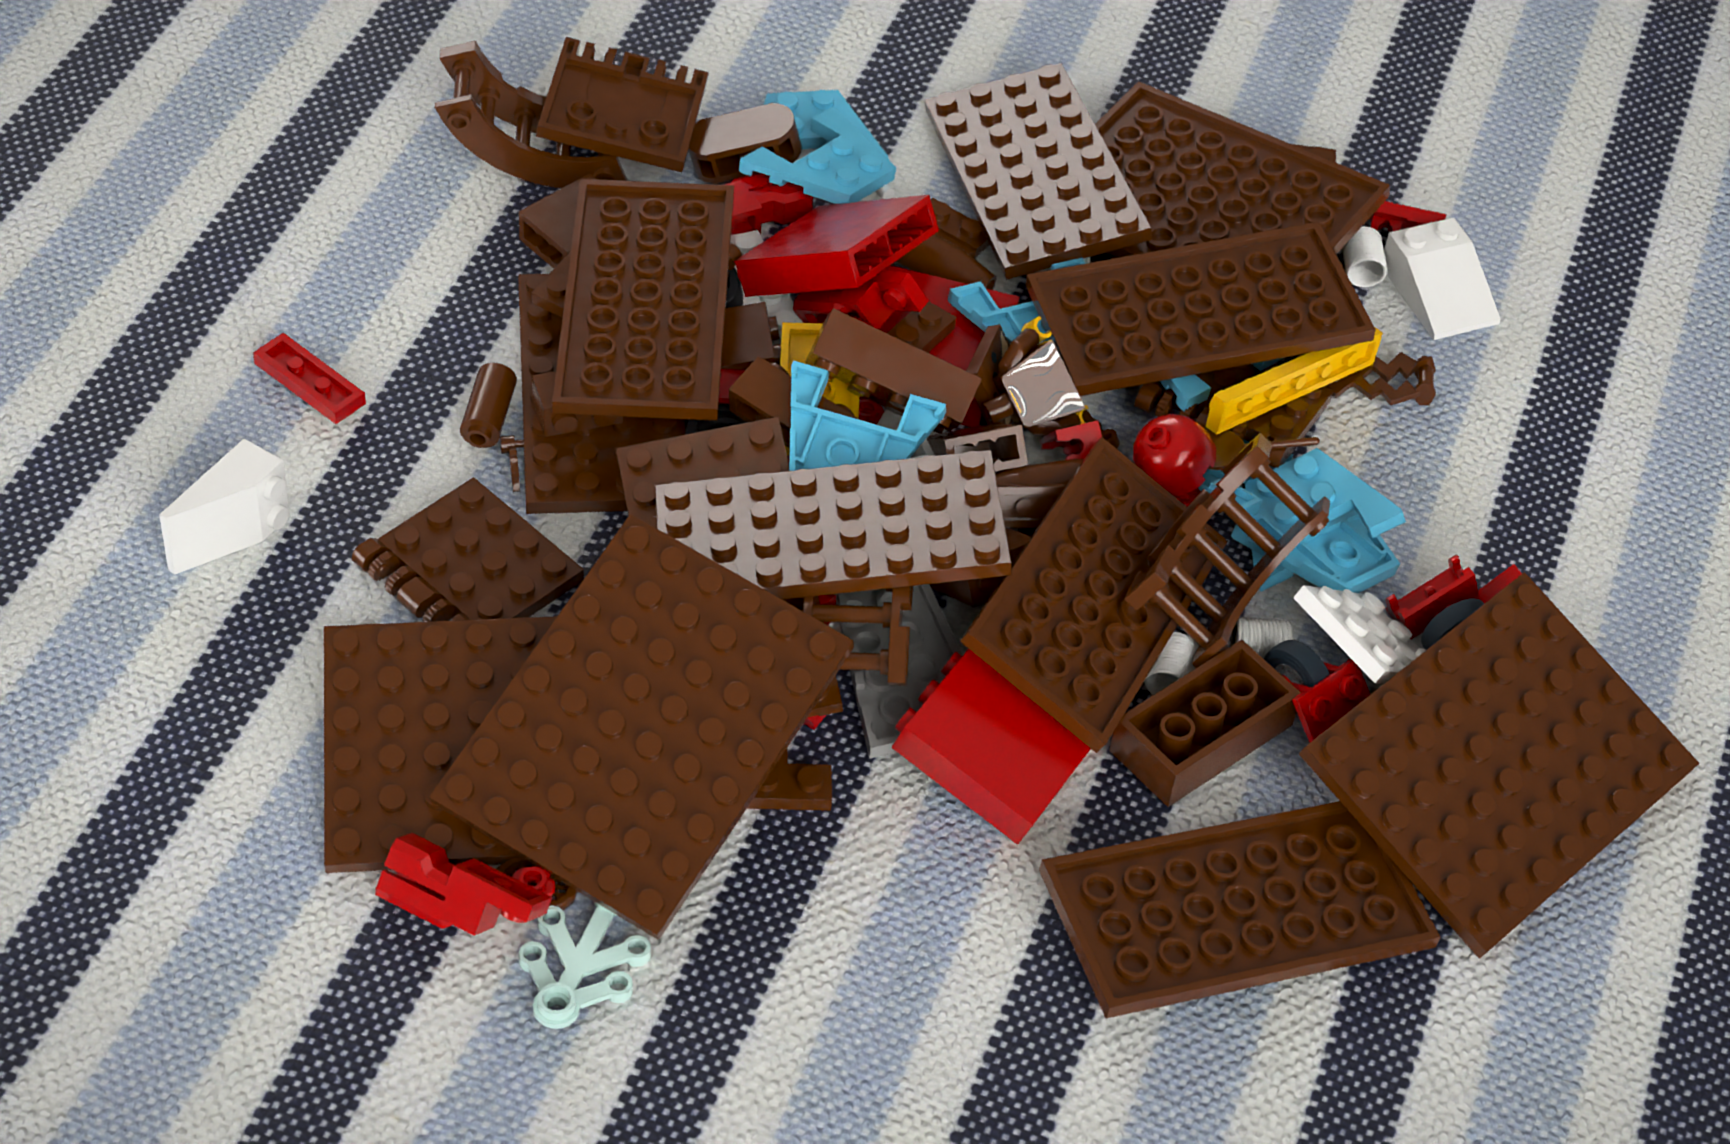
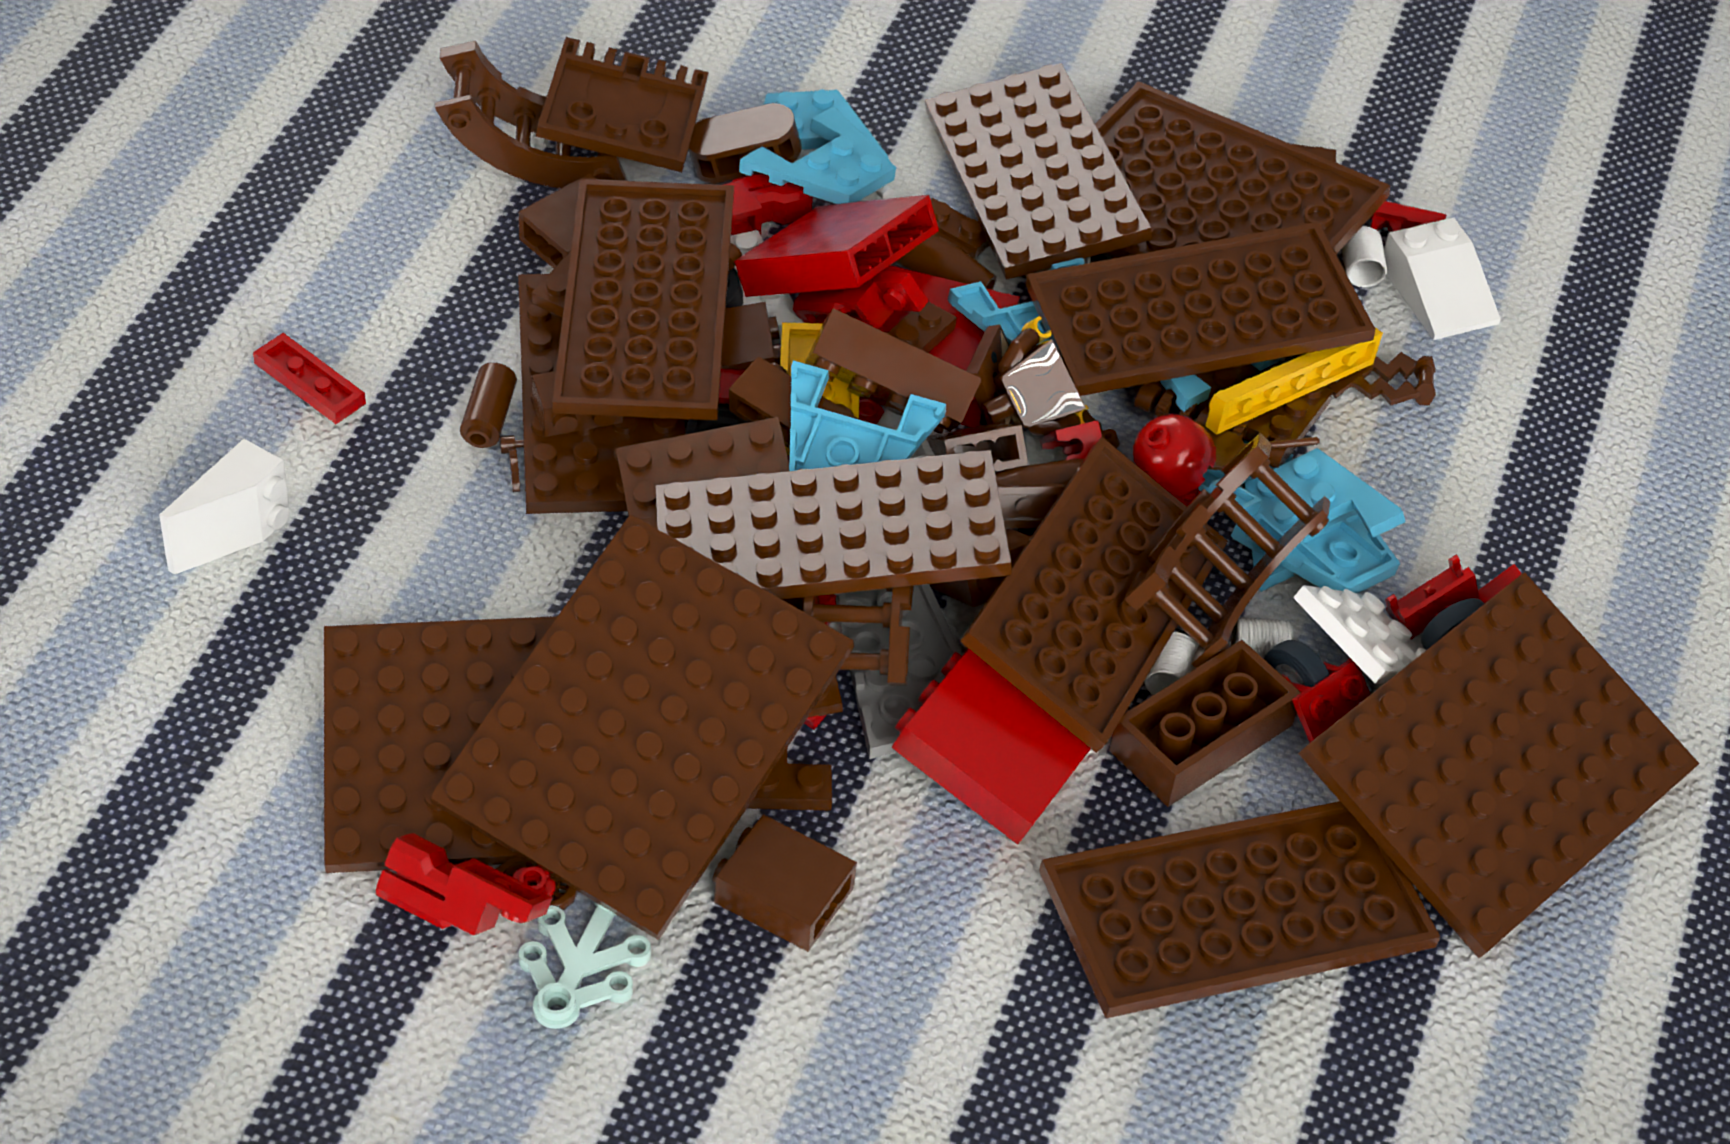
(469, 560): reddish brown hinge -> none
(784, 882): none -> reddish brown brick

